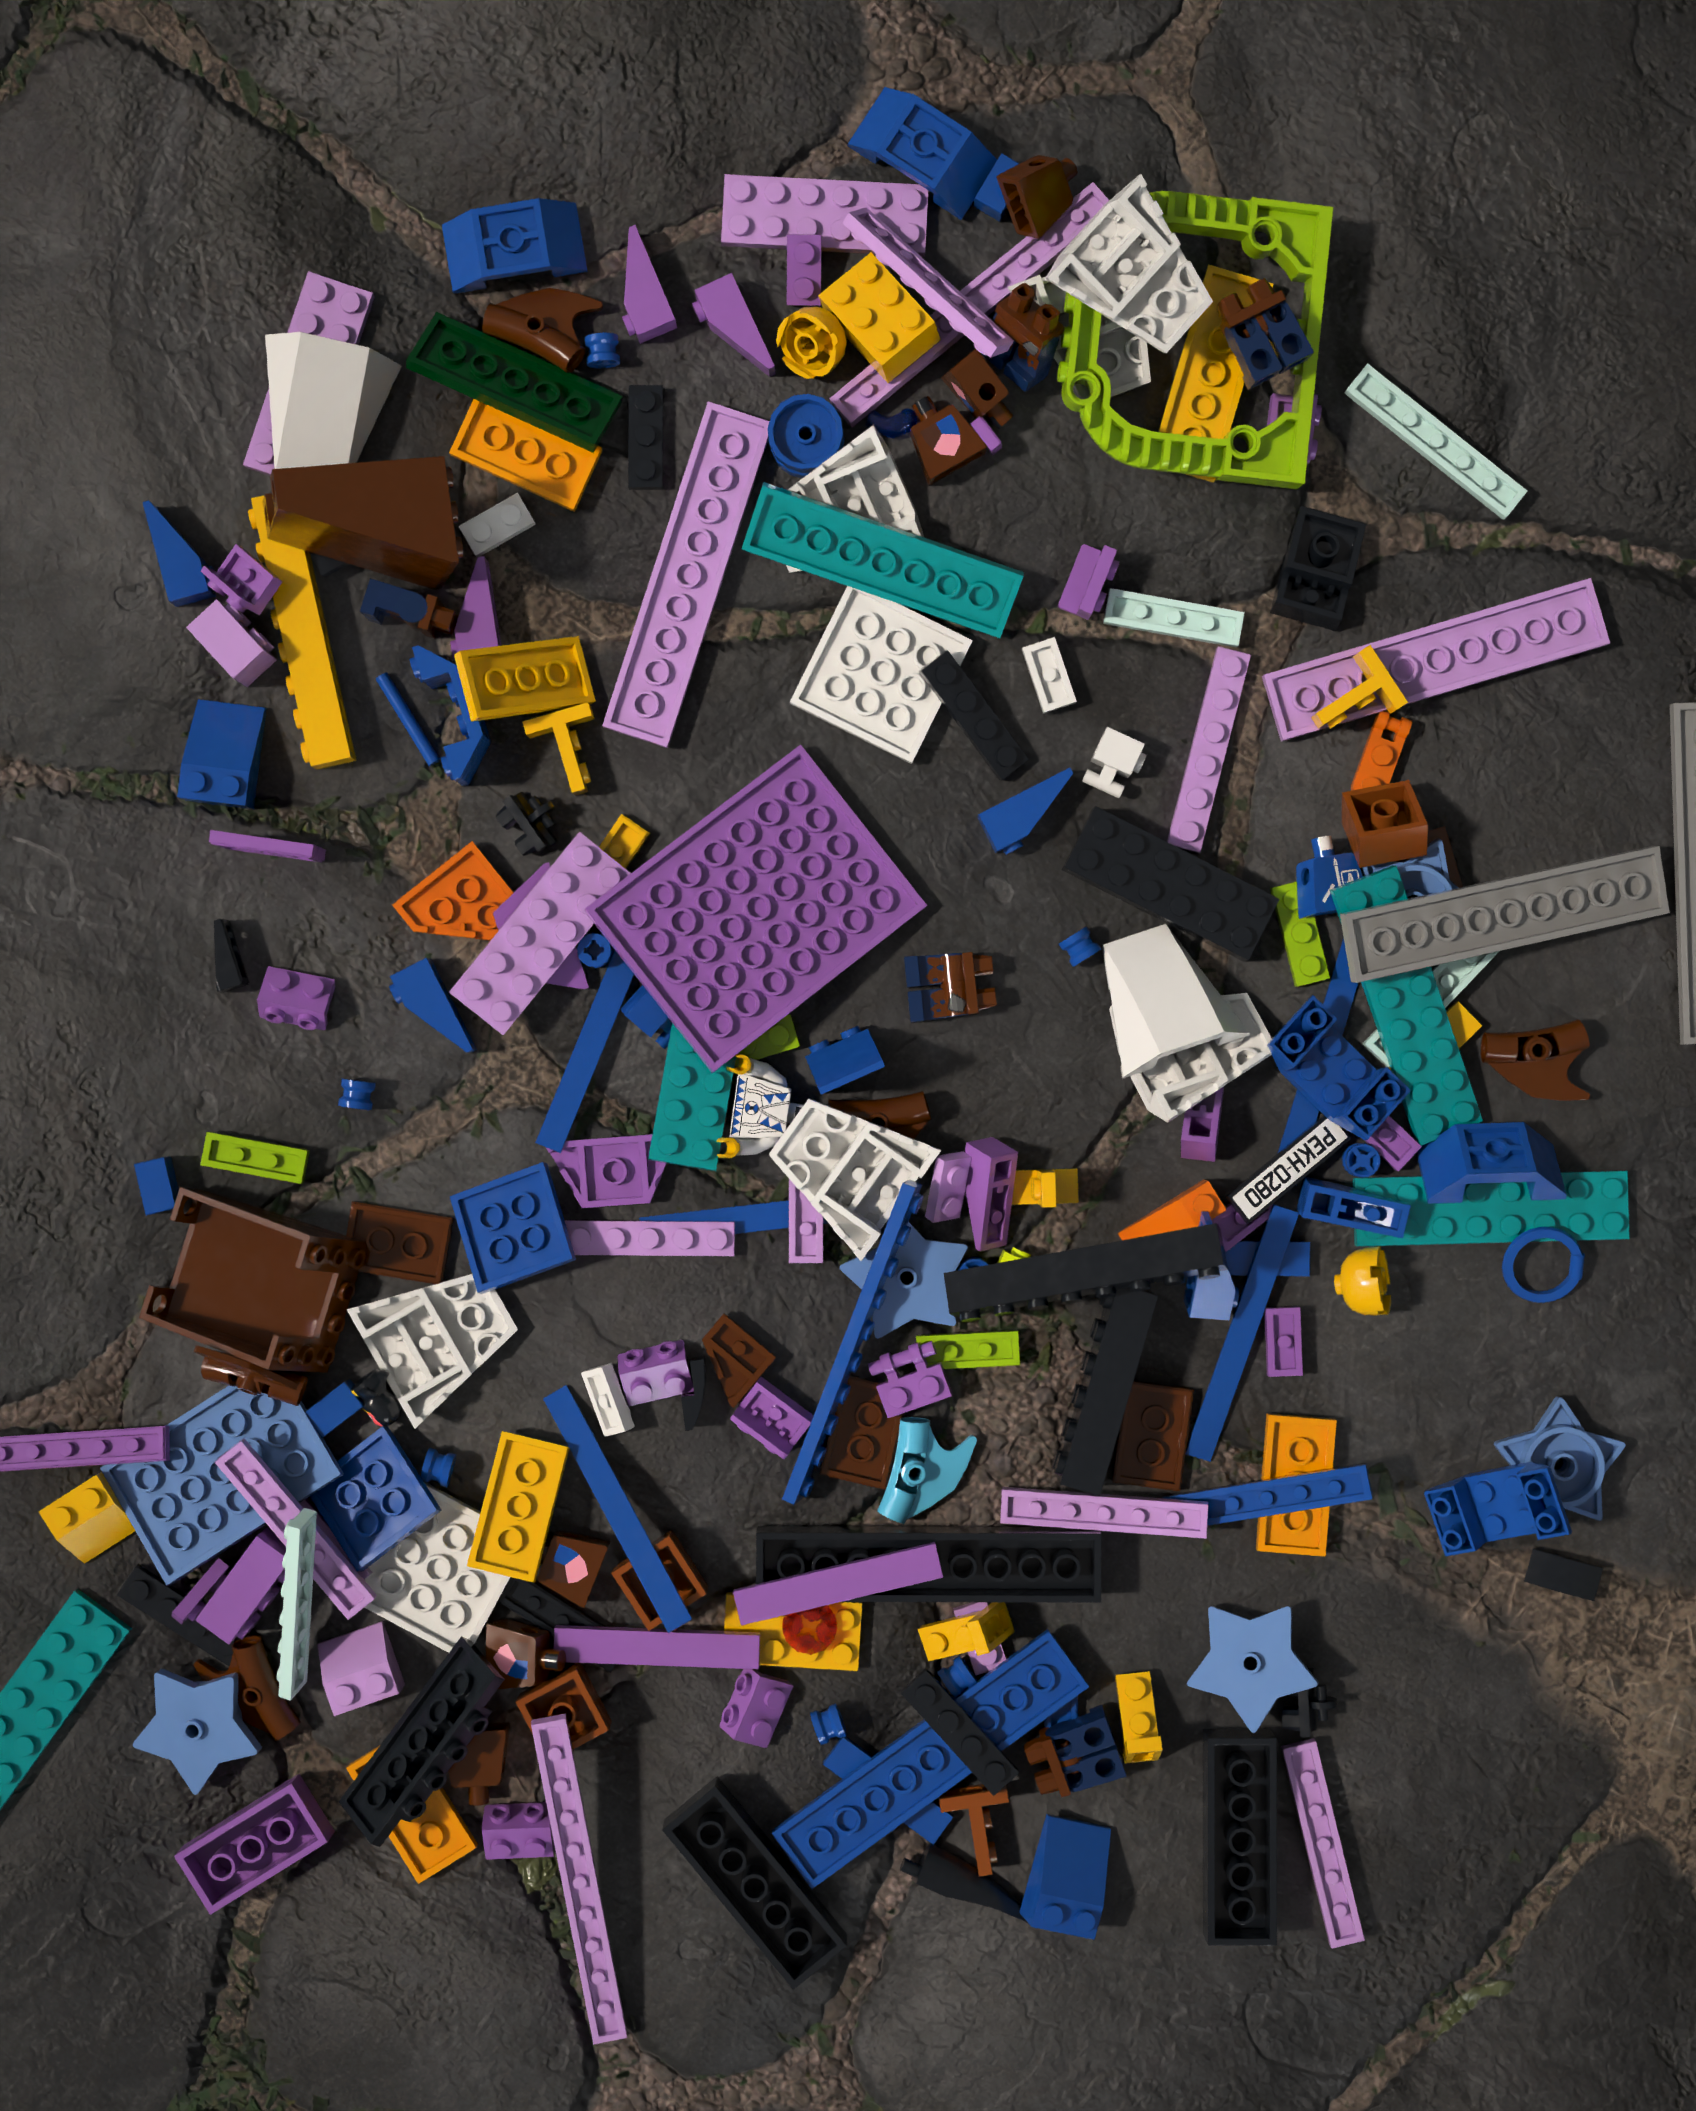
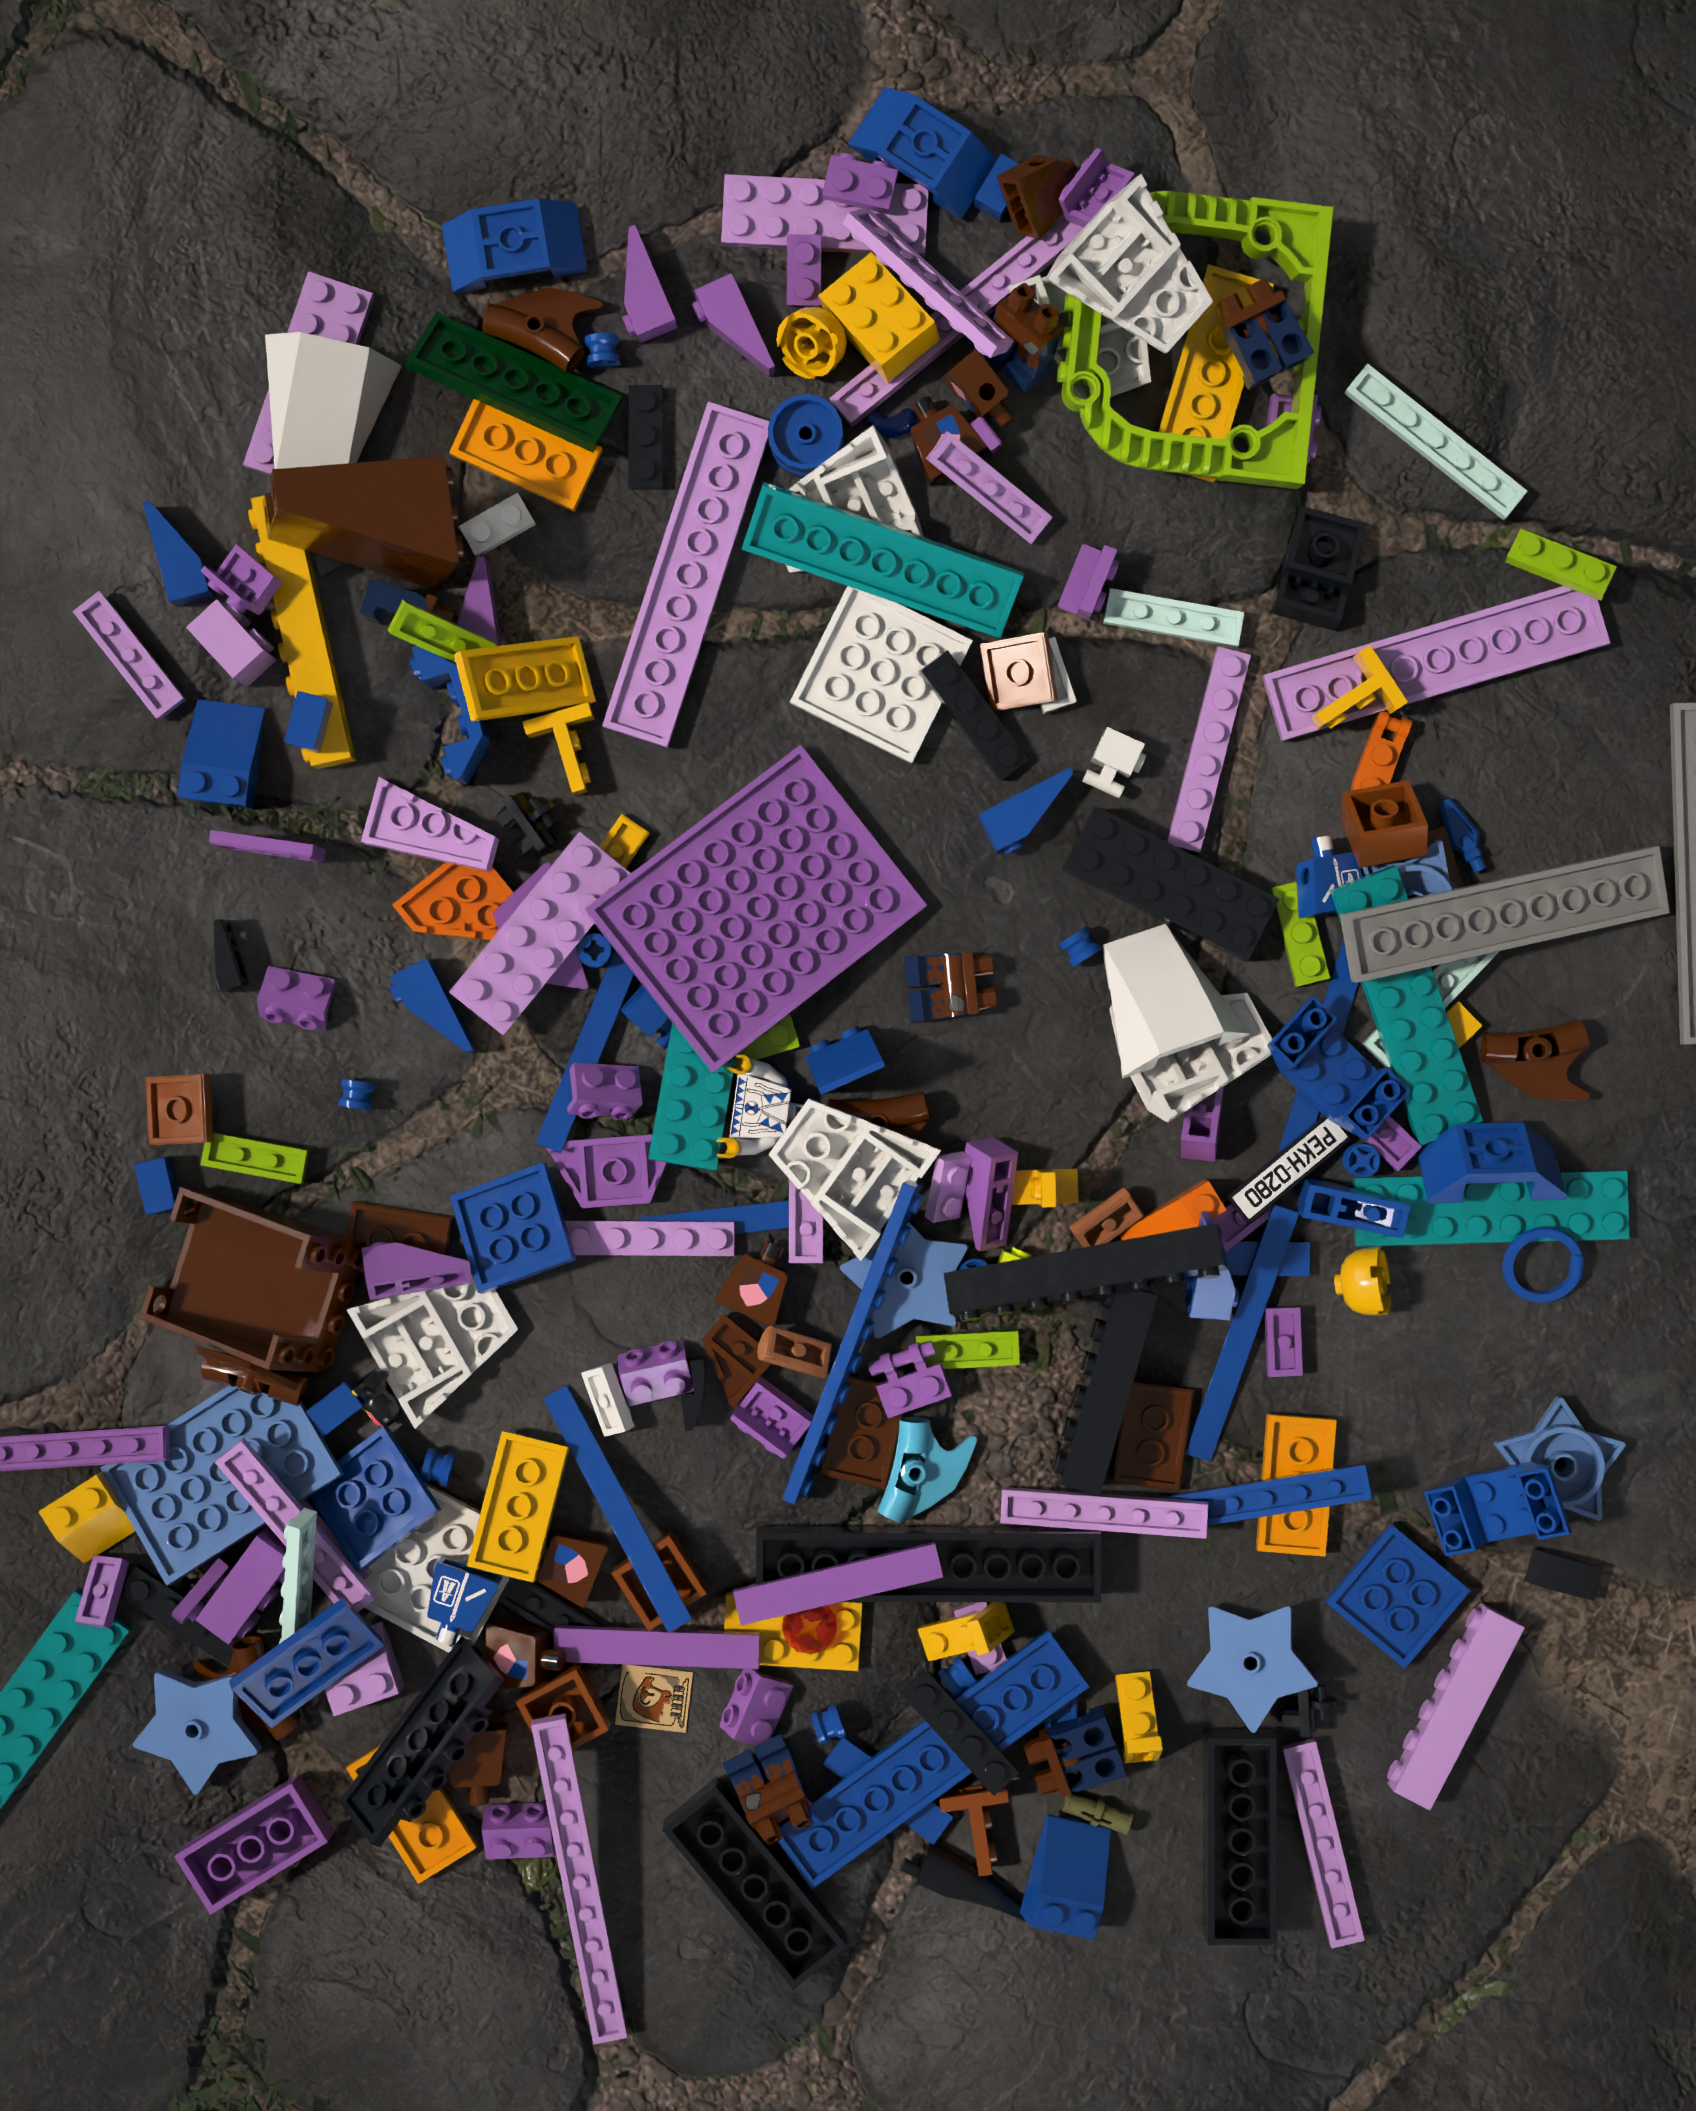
(102, 1592): none -> medium lavender plate
(129, 655): none -> lavender plate
(179, 1109): none -> dark orange plate
(306, 1663): none -> blue plate
(308, 722): none -> blue piece
(404, 1269): none -> medium lavender slope
(407, 719): blue bar -> none
(421, 829): none -> lavender wing
(434, 632): none -> lime plate
(459, 1598): none -> blue torso
(604, 1091): none -> medium lavender bracket
(654, 1698): none -> tan sticker
(756, 1285): none -> reddish brown torso
(775, 1800): none -> hips
(794, 1351): none -> nougat brick
(860, 183): none -> medium lavender bracket
(988, 487): none -> lavender plate
(1019, 671): none -> tile
(1092, 188): none -> medium lavender bracket
(1097, 1813): none -> olive pin
(1107, 1220): none -> nougat brick
(1397, 1595): none -> blue plate
(1455, 1705): none -> lavender brick
(1462, 834): none -> blue piece
(1560, 564): none -> lime plate

